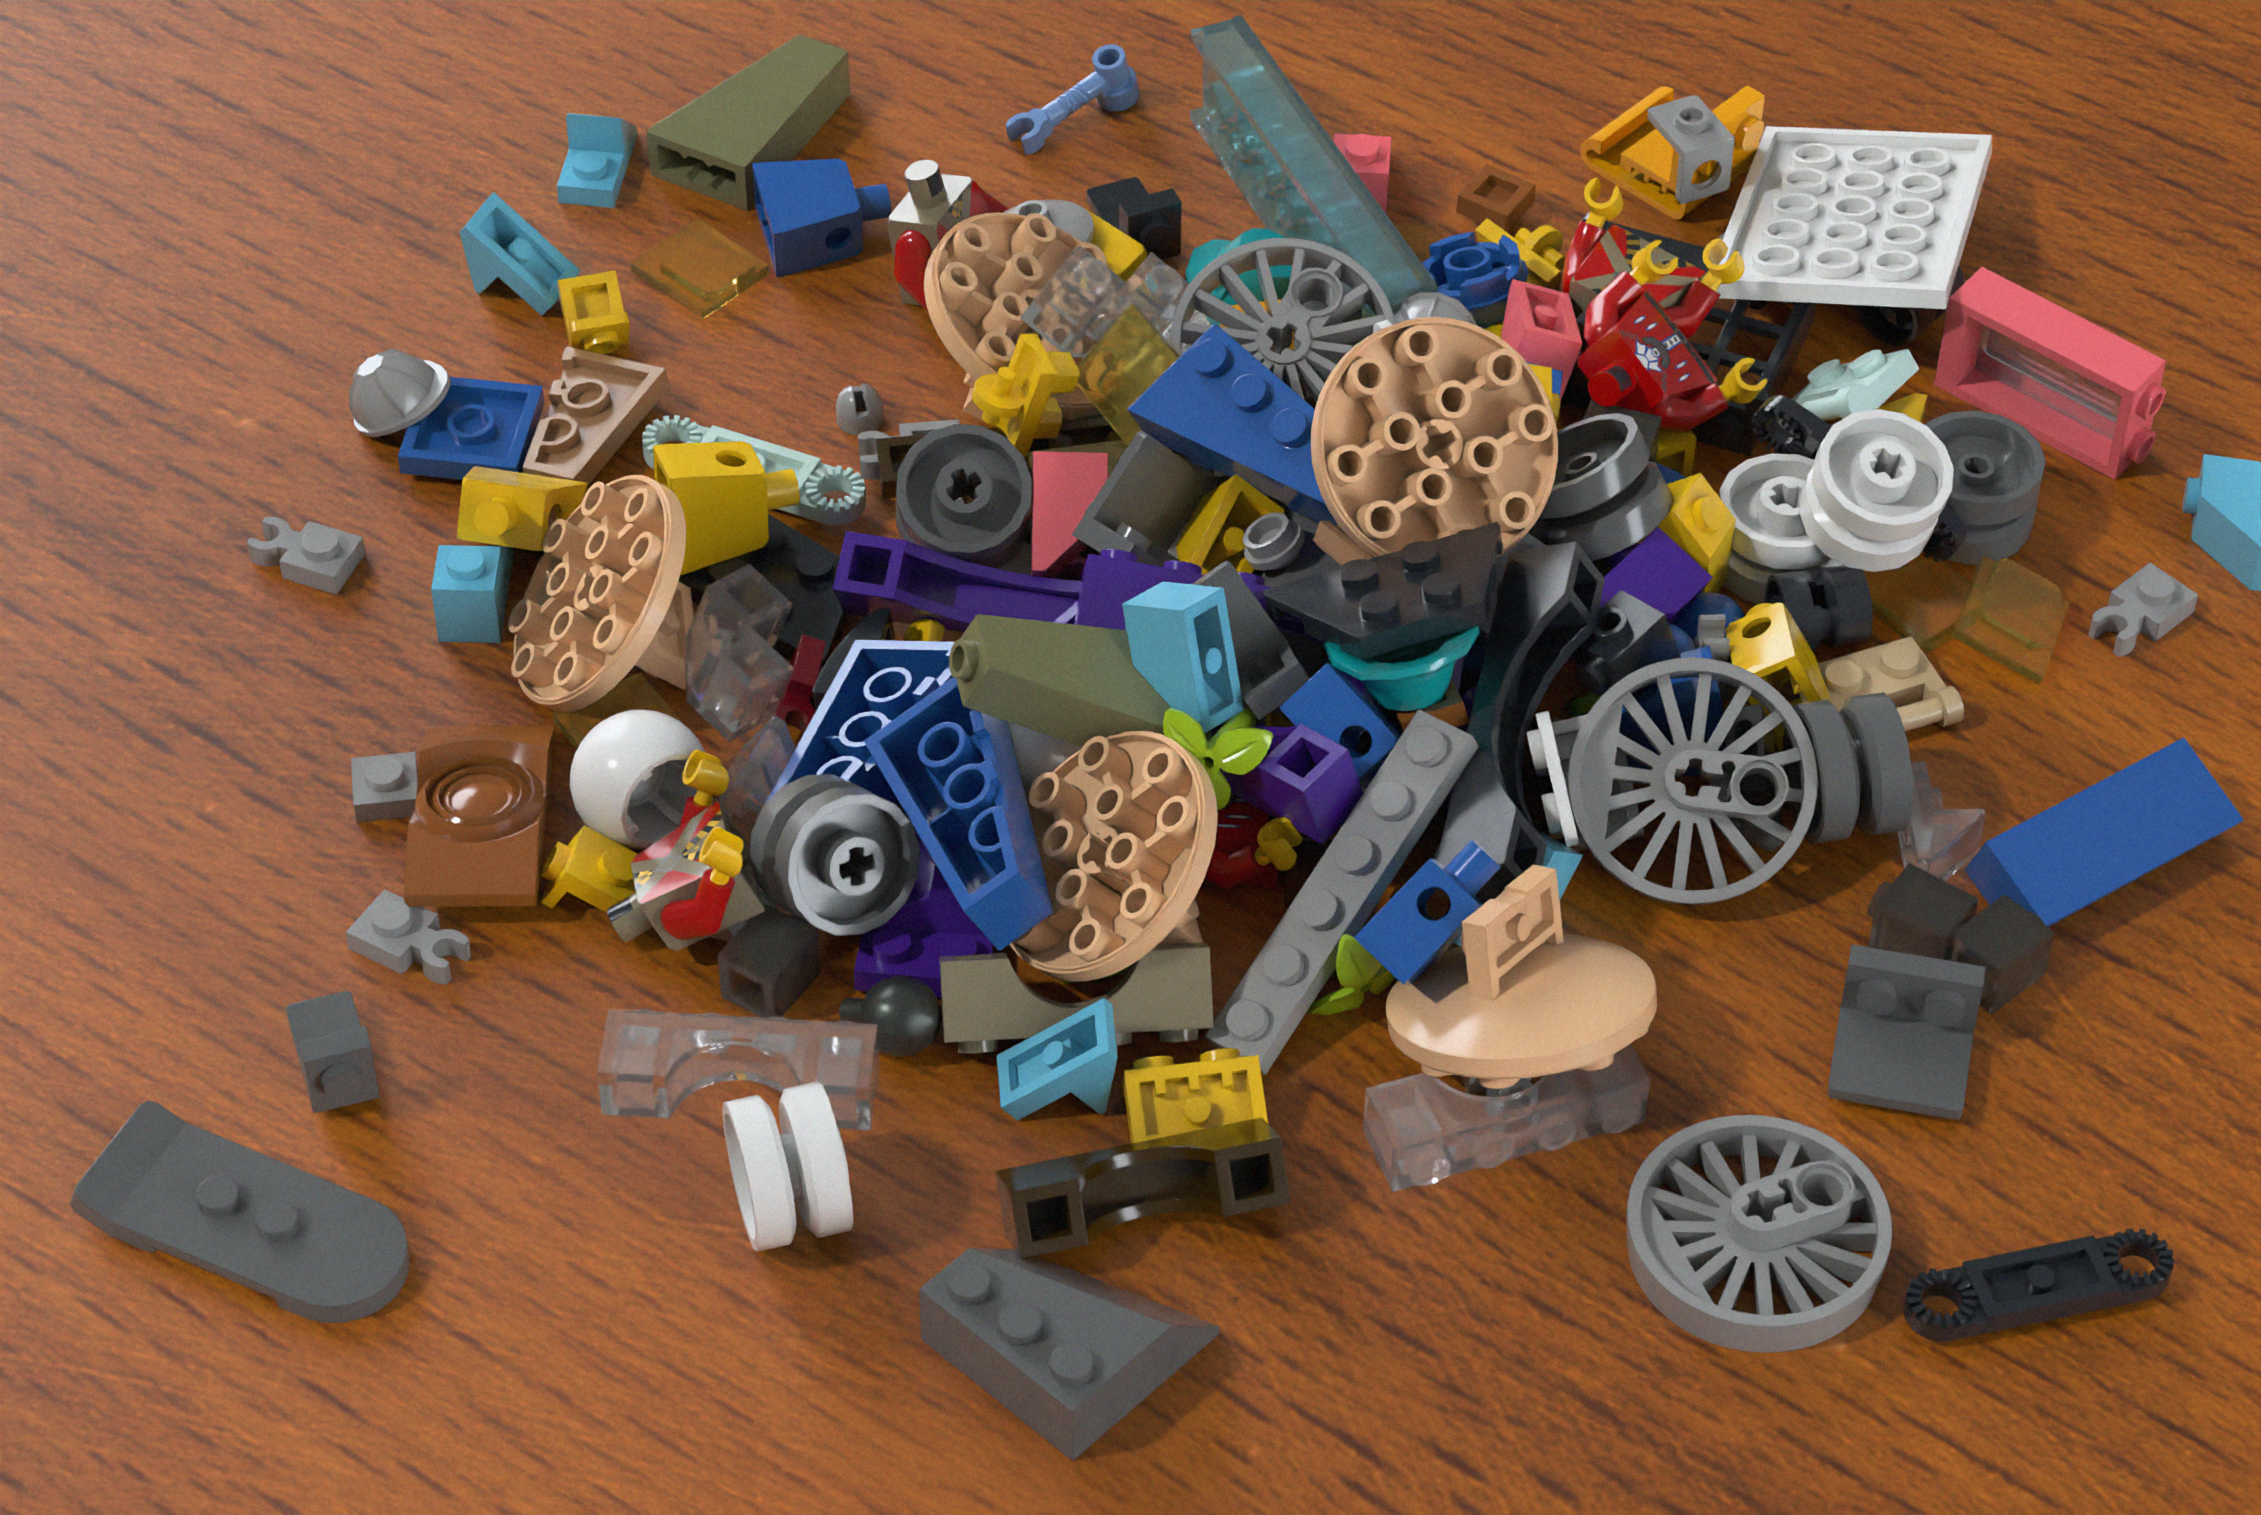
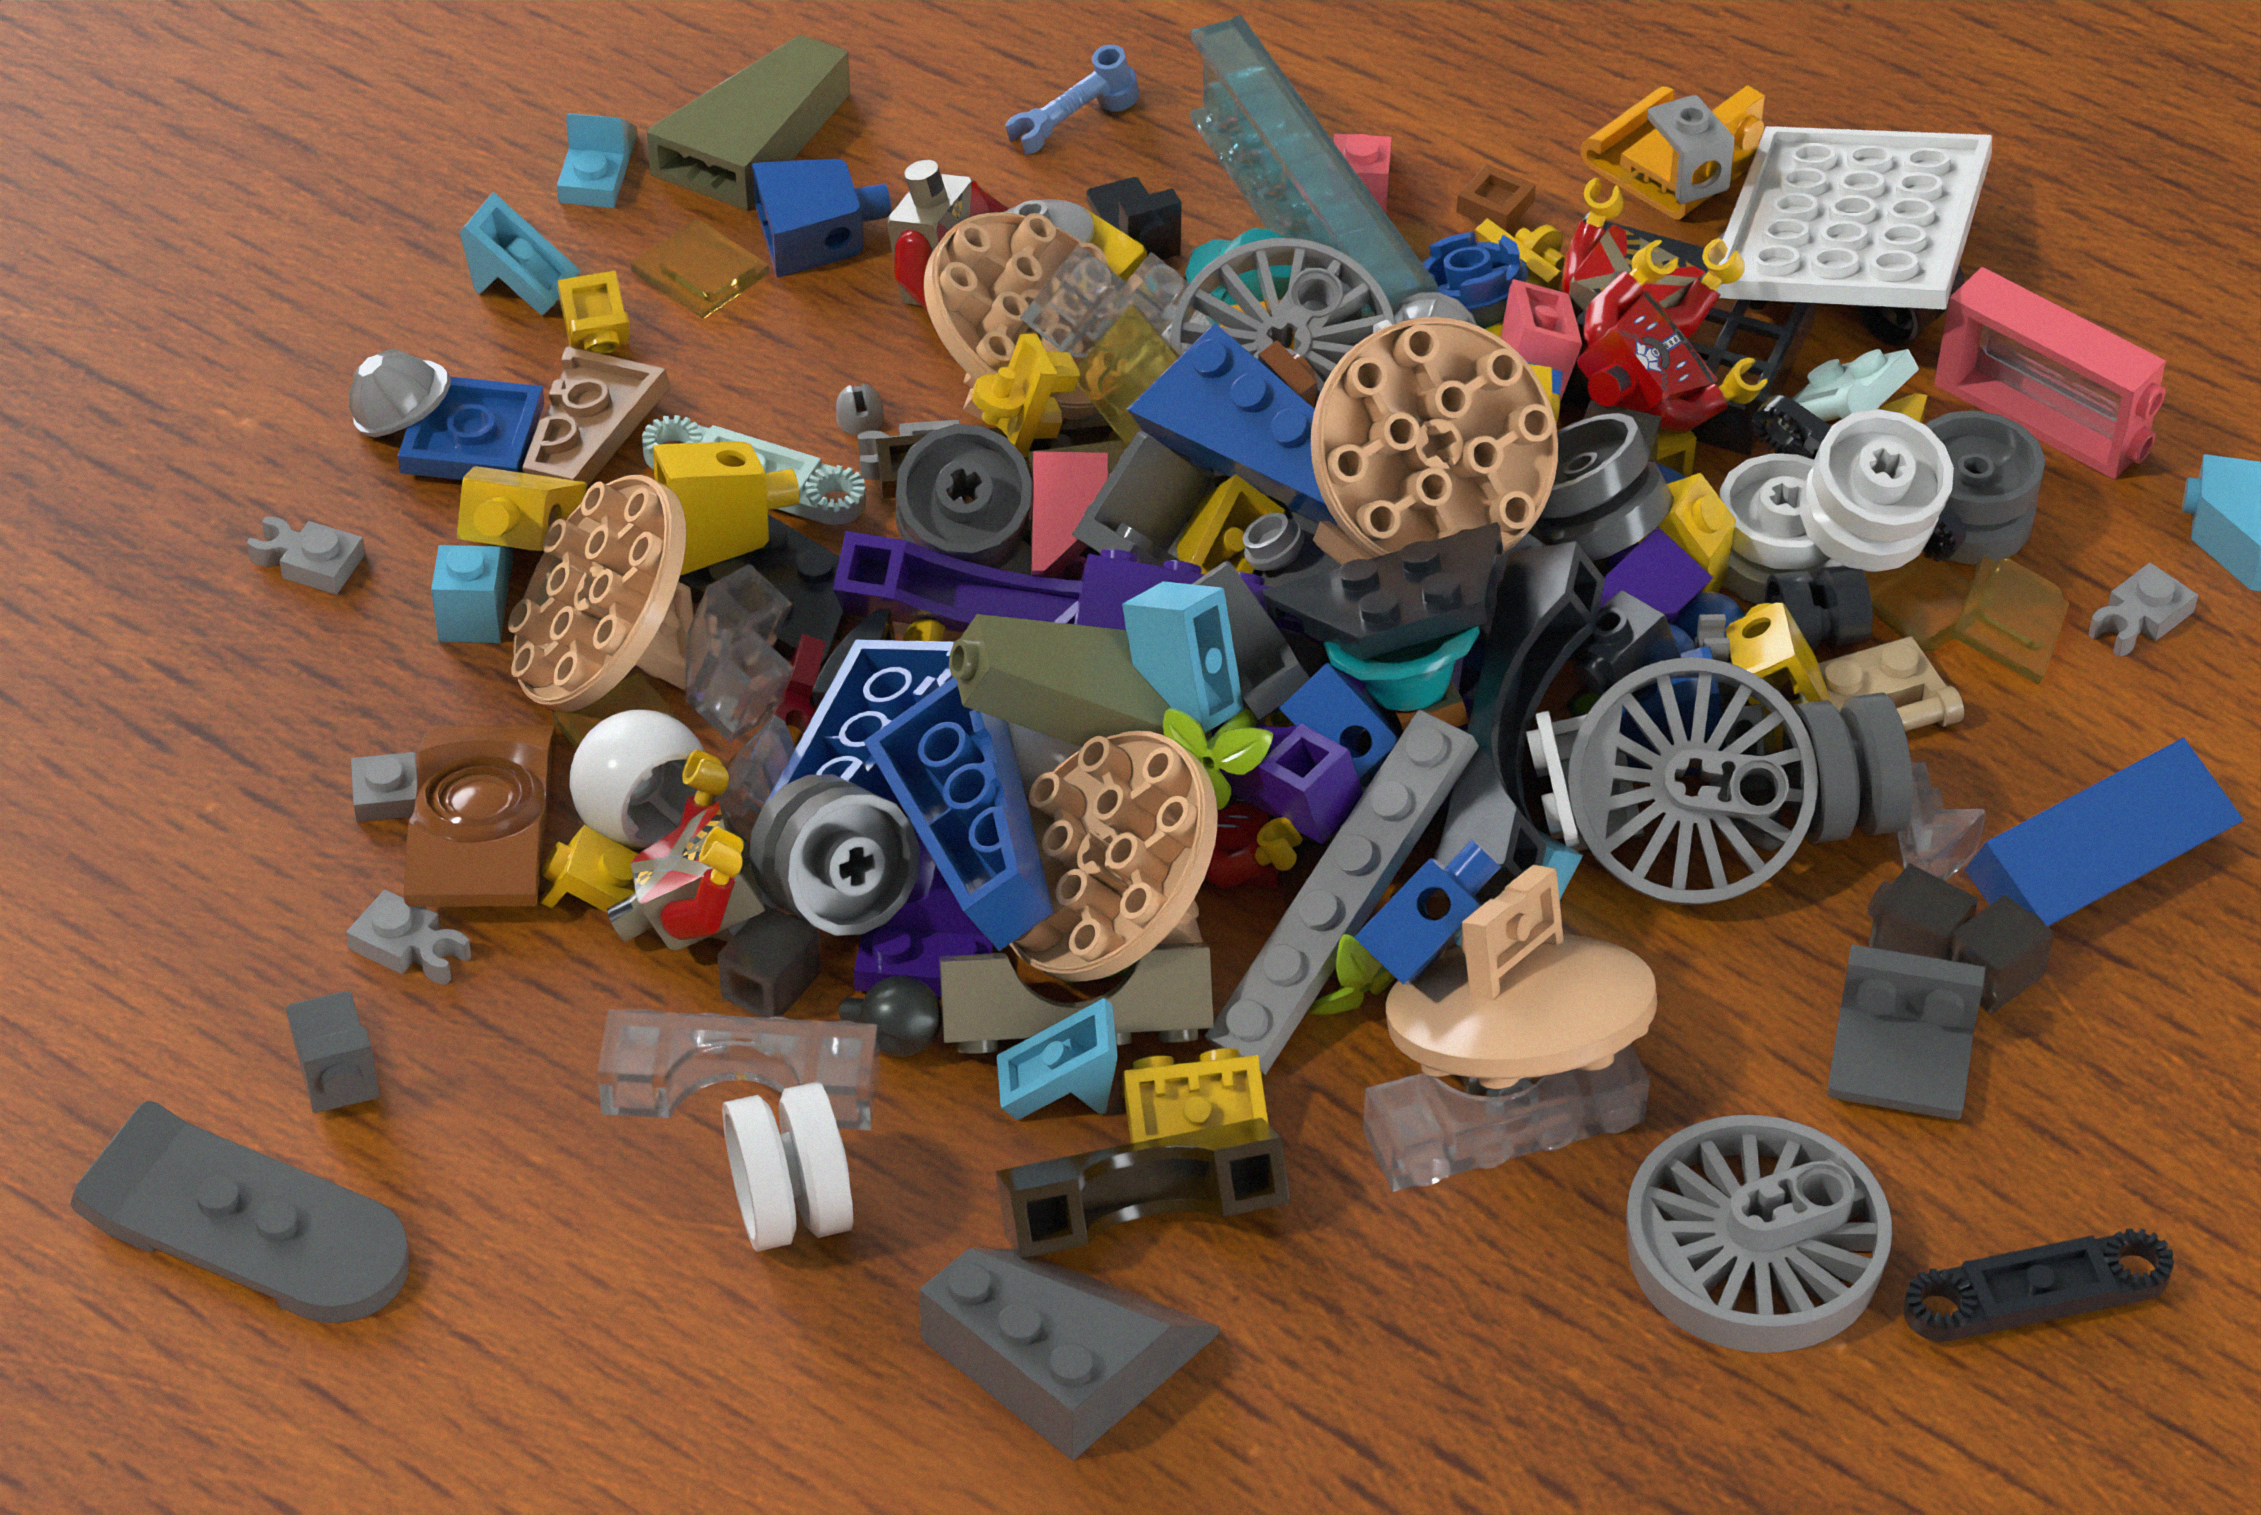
(1292, 370): none -> dark orange plate

